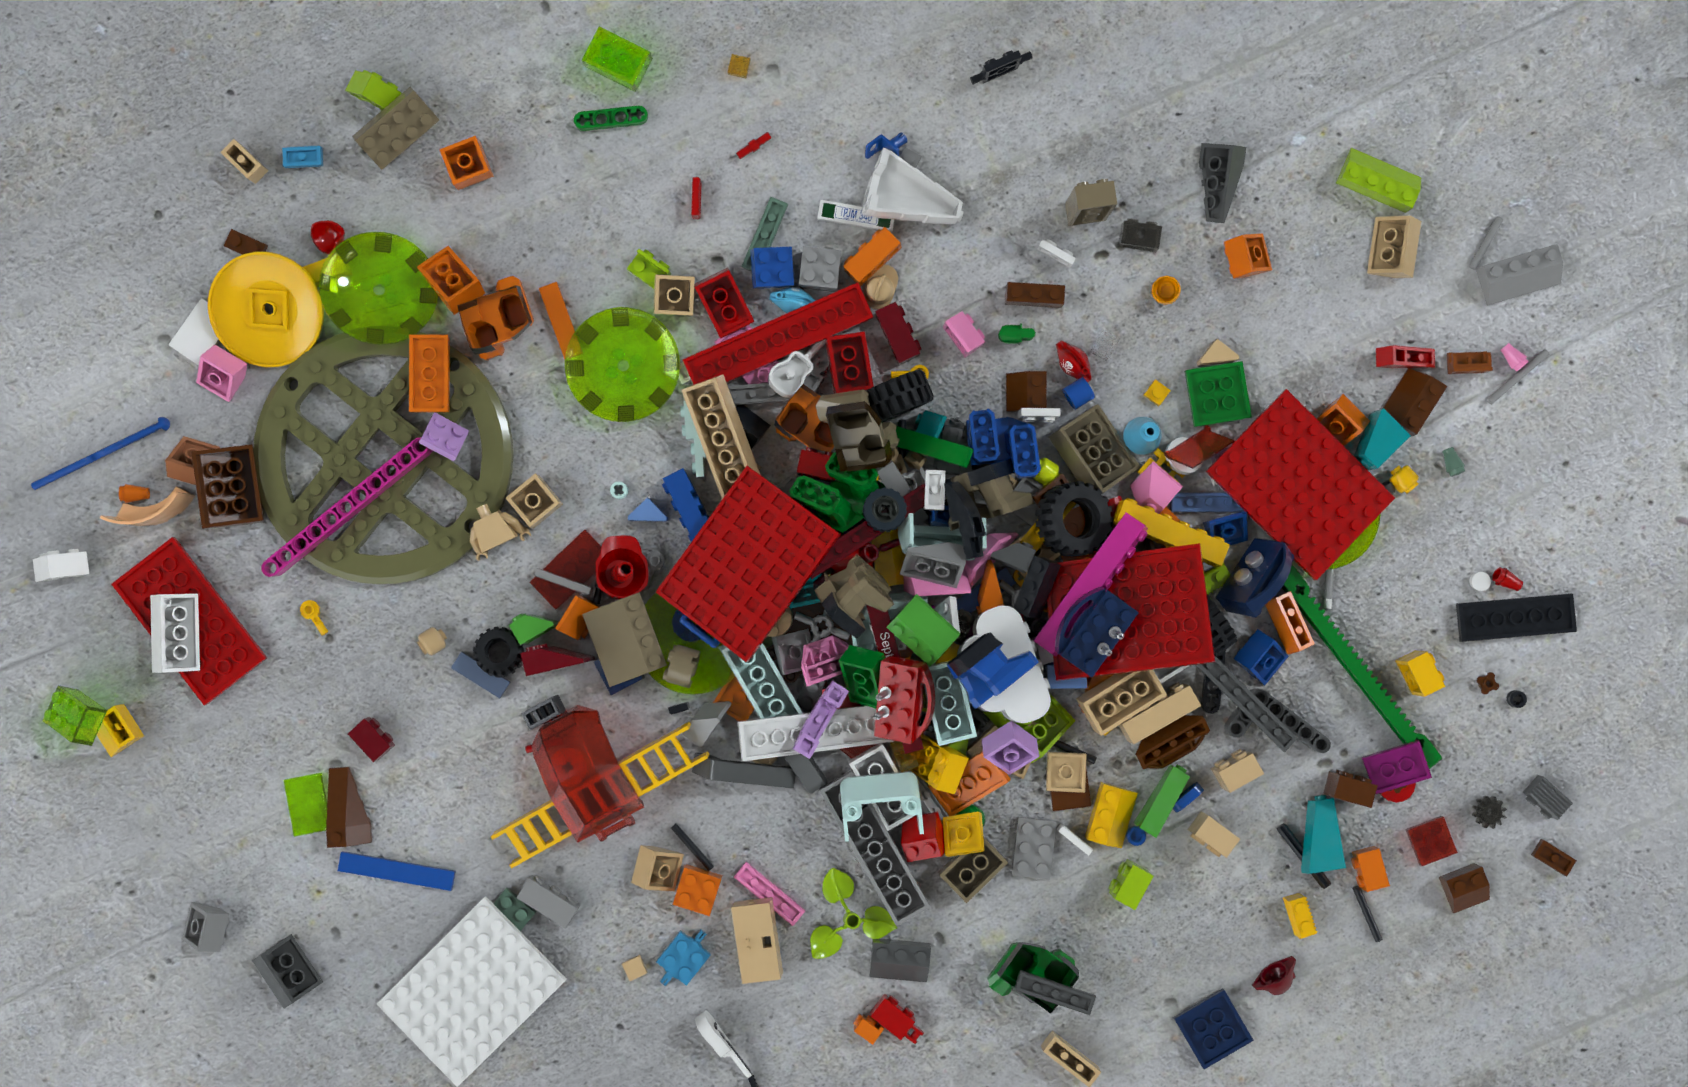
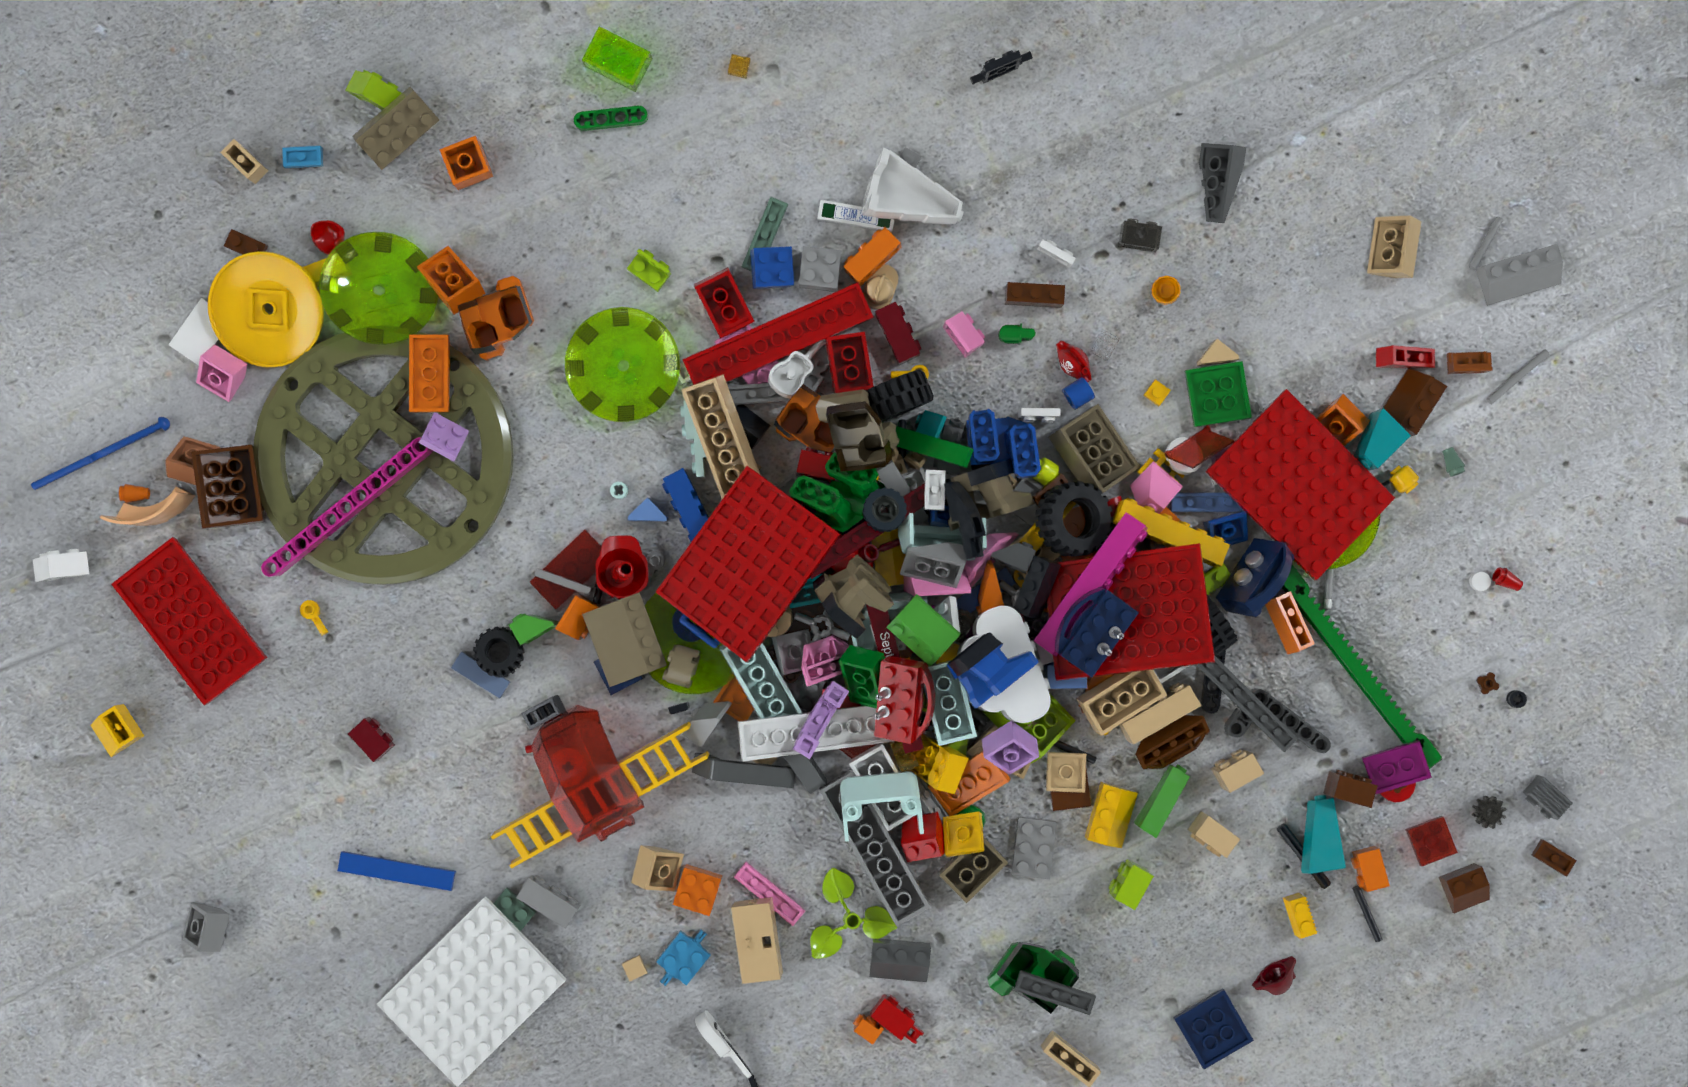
(74, 715): clear neon green brick -> none
(175, 633): white slope -> none
(287, 971): dark grey slope -> none
(307, 803): clear neon green piece -> none
(346, 816): reddish brown wedge -> none
(432, 641): tan head -> none
(494, 530): tan torso -> none
(534, 501): tan brick -> none
(544, 658): dark red slope -> none
(558, 314): orange tile -> none
(673, 295): tan brick -> none
(692, 847): black bar -> none
(696, 198): red tile -> none
(753, 145): red bar -> none
(790, 298): medium azure hat -> none
(882, 142): blue bracket -> none
(1026, 390): reddish brown slope -> none
(1074, 839): white tile -> none
(1091, 202): dark tan brick -> none
(1136, 835): blue tile -> none
(1142, 435): medium azure cone -> none
(1188, 796): blue beam -> none
(1247, 255): orange slope -> none
(1261, 656): blue slope -> none
(1379, 180): lime slope -> none
(1420, 673): yellow brick -> none
(1514, 357): bright pink cone -> none
(1516, 617): black plate -> none

